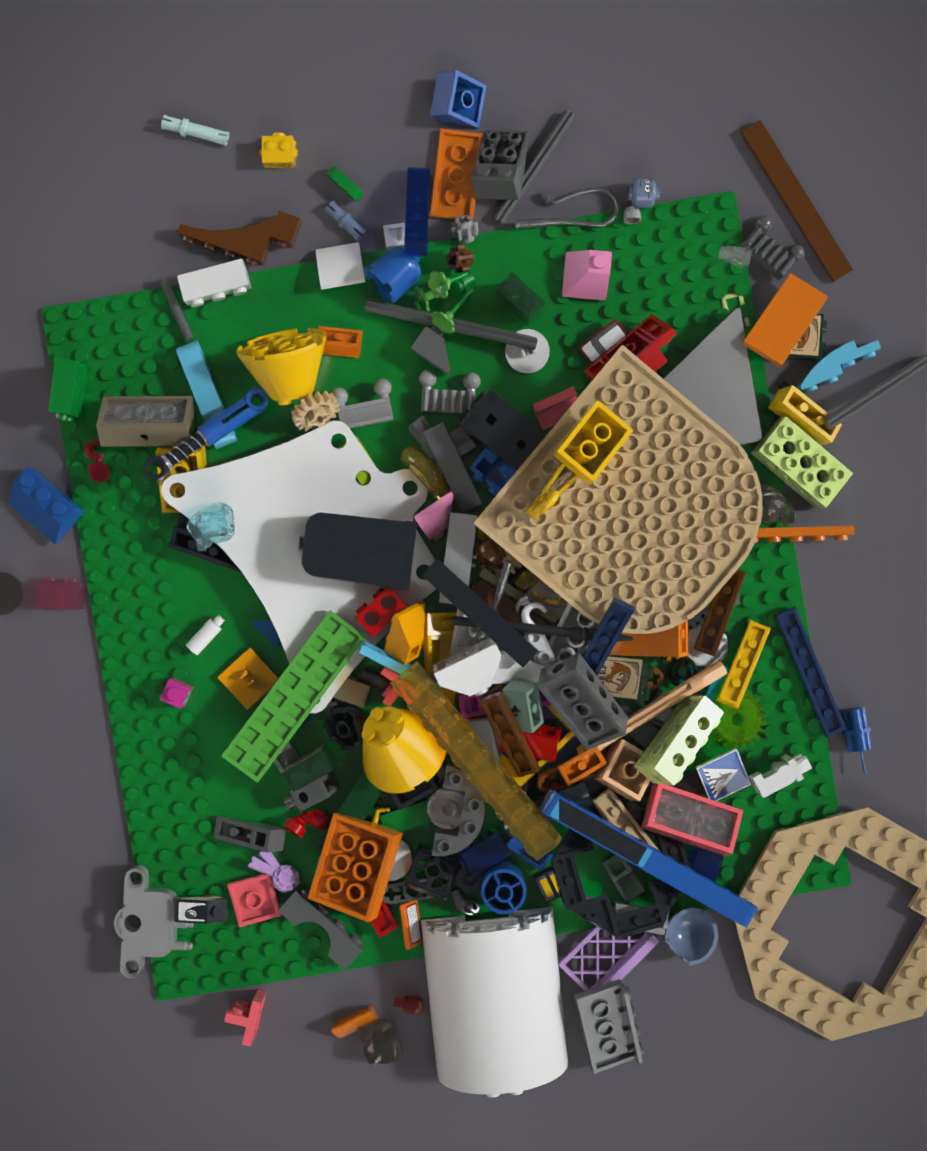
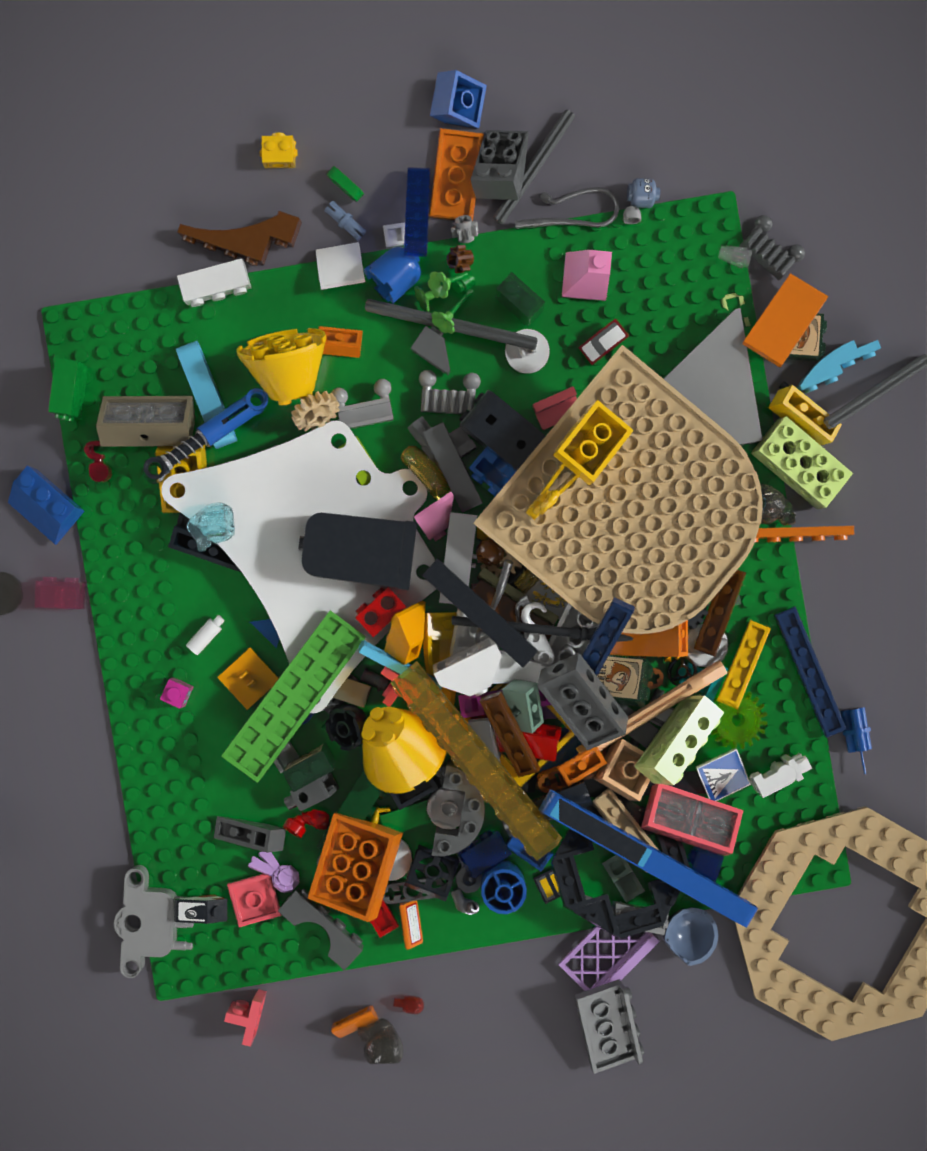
(176, 309): dark grey bar -> none
(188, 128): light aqua pin -> none
(495, 1001): white cylinder -> none
(642, 342): red brick -> none
(796, 201): reddish brown tile -> none

